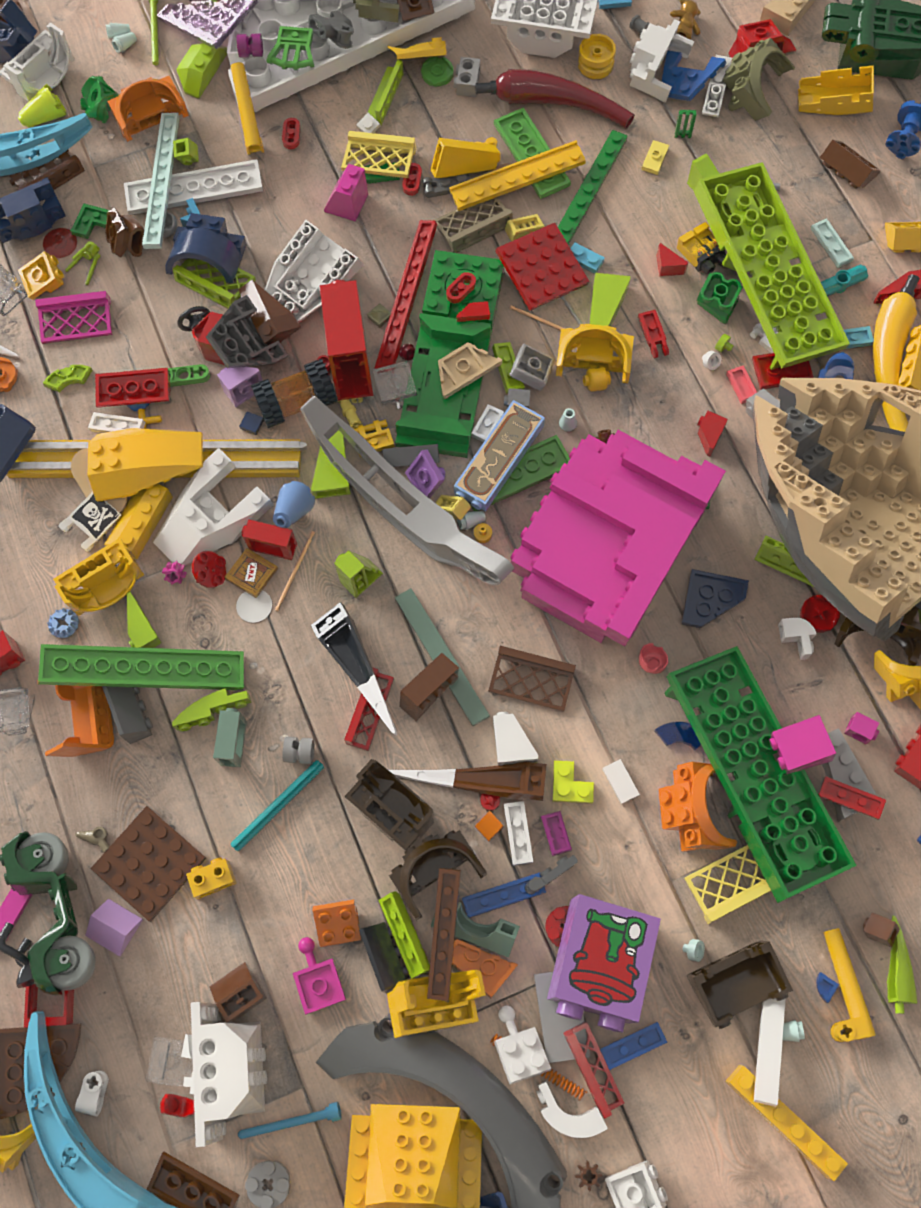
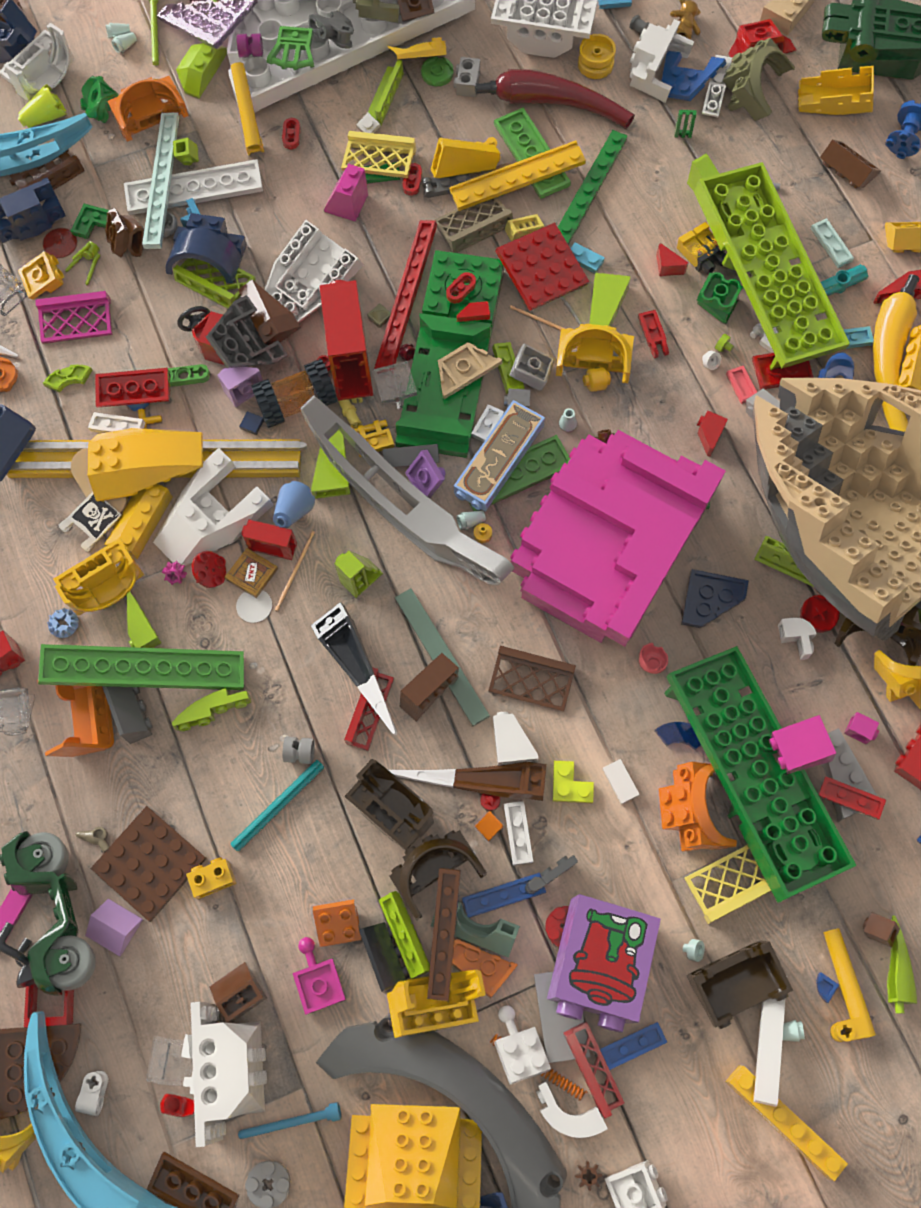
(230, 738): sand green window -> none
(454, 505): light yellow slope -> none
(556, 833): magenta plate -> none
(655, 157): light yellow plate -> none

